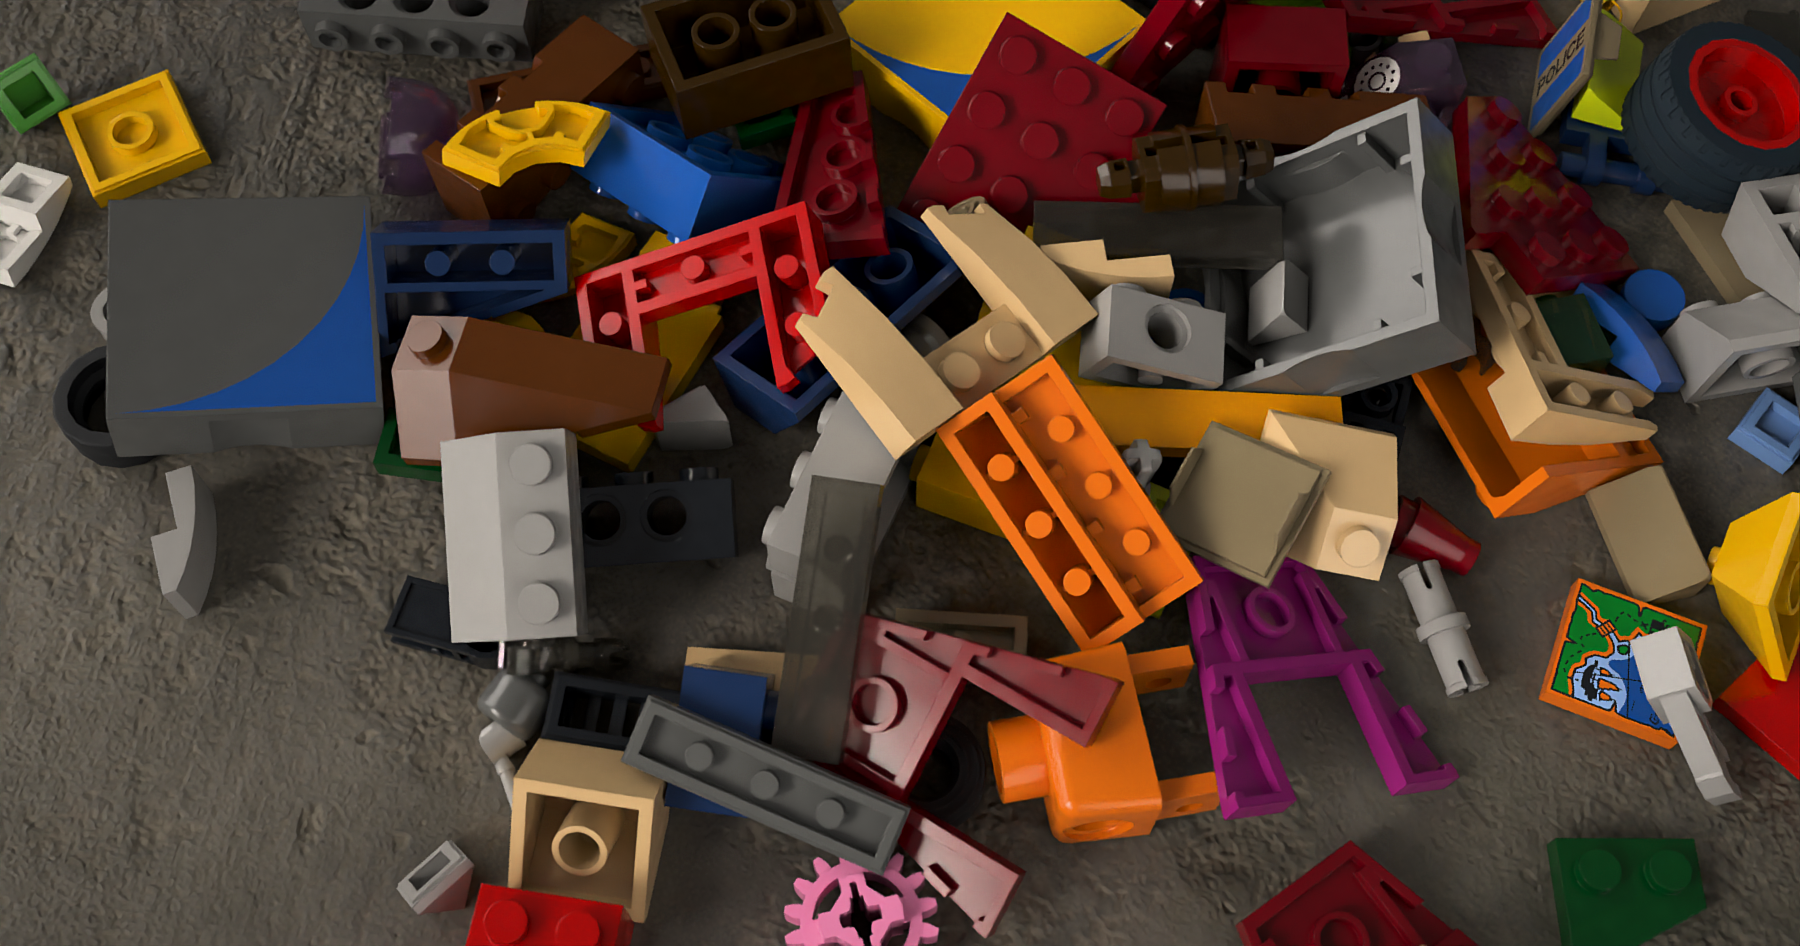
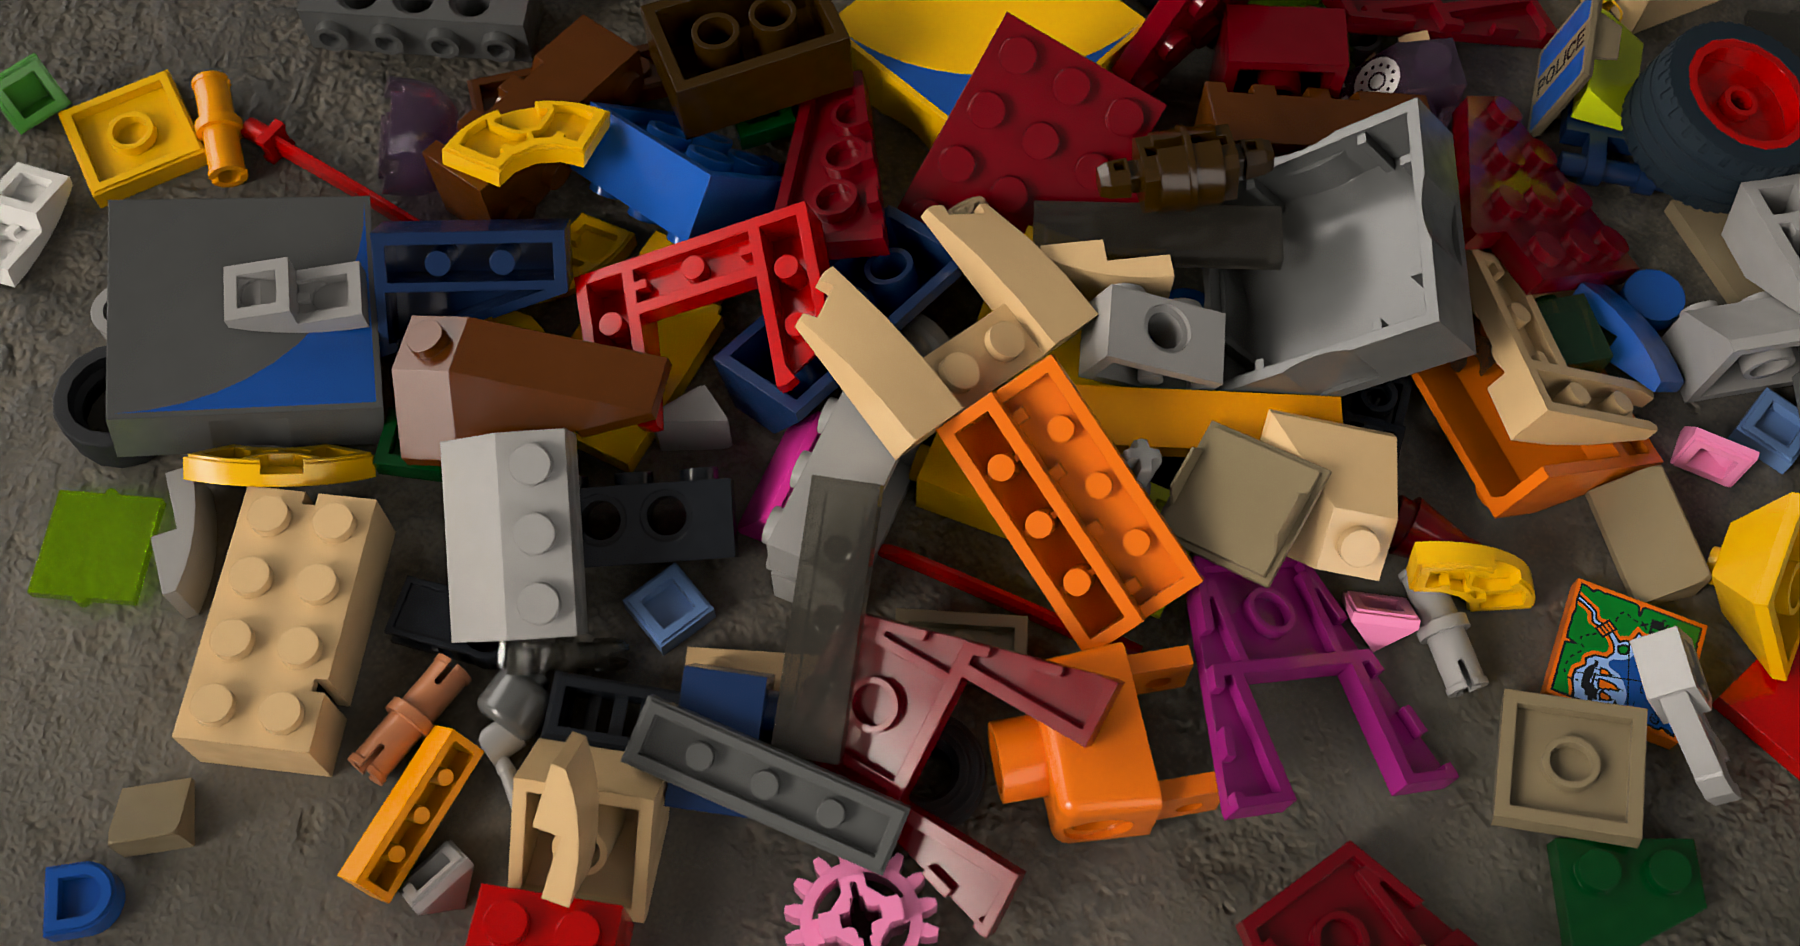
(80, 900): none -> blue tile
(97, 548): none -> clear neon green piece
(154, 818): none -> dark tan slope
(219, 129): none -> light orange pin
(277, 144): none -> red sword
(278, 466): none -> yellow tile
(282, 621): none -> tan piece
(287, 300): none -> light grey slope
(409, 719): none -> nougat pin
(411, 813): none -> light orange piece
(570, 811): none -> tan slope
(669, 608): none -> medium blue tile
(775, 484): none -> dark pink slope
(986, 591): none -> red sword
(1278, 304): light grey slope -> none
(1380, 617): none -> bright pink slope
(1474, 572): none -> yellow tile
(1570, 768): none -> dark tan plate
(1712, 456): none -> bright pink slope

